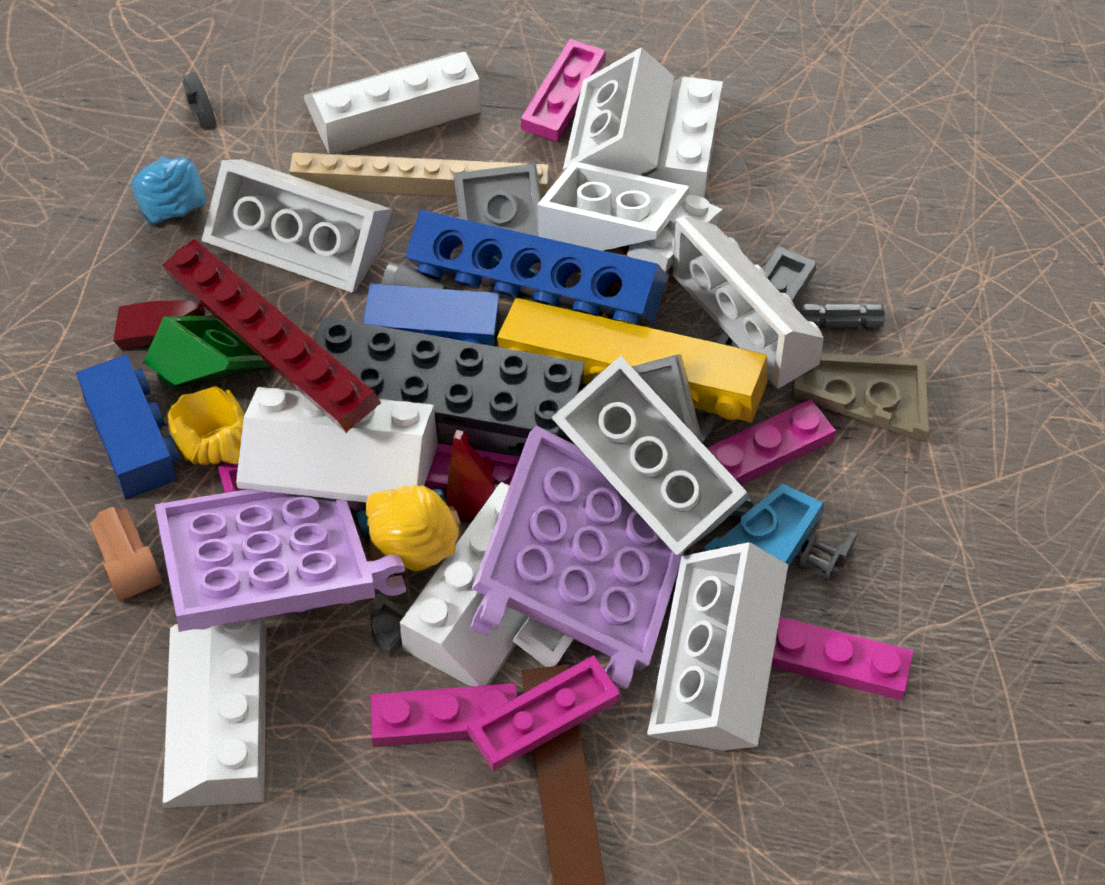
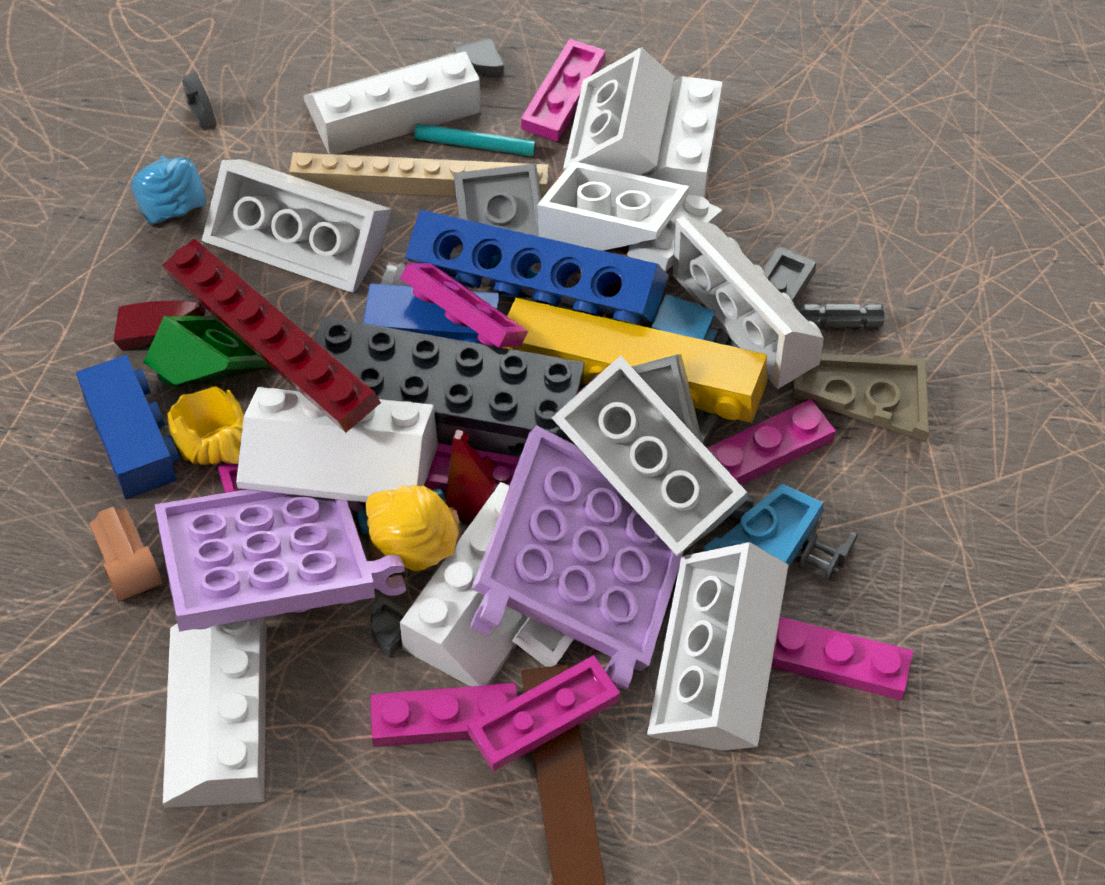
(463, 305): none -> dark pink plate
(475, 140): none -> teal bar
(483, 57): none -> tile
(685, 319): none -> dark azure brick

